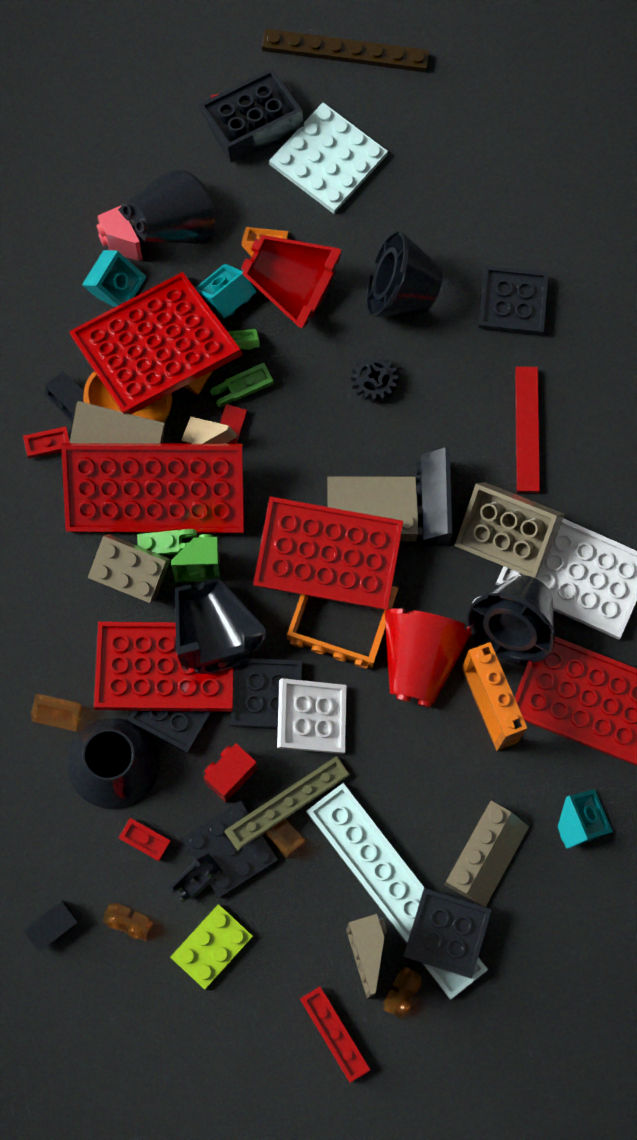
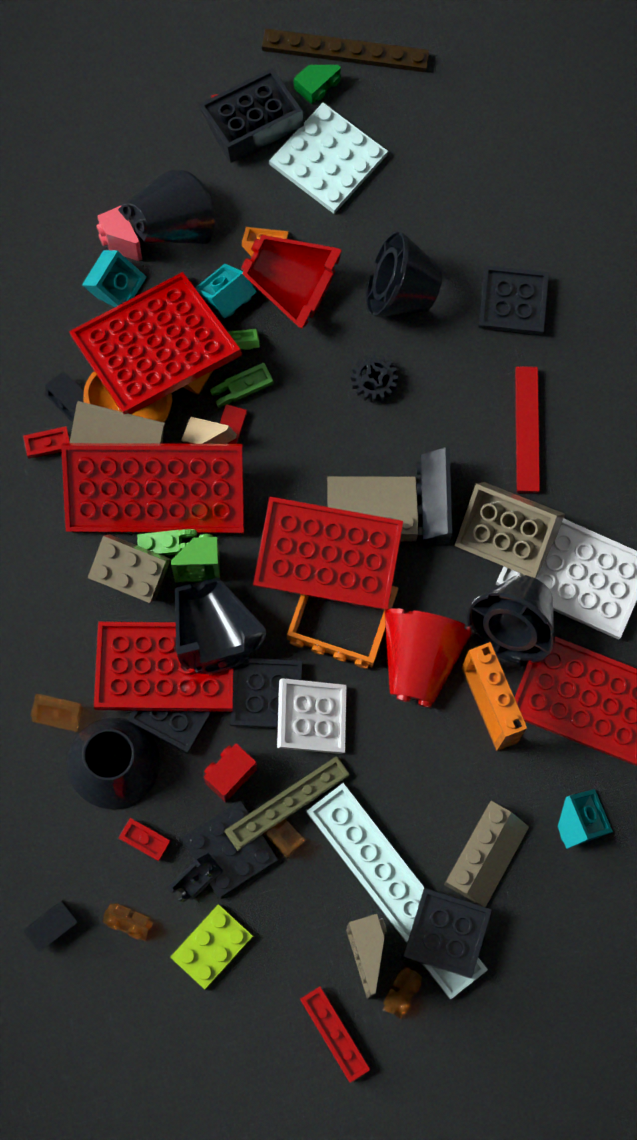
(316, 80): none -> green slope

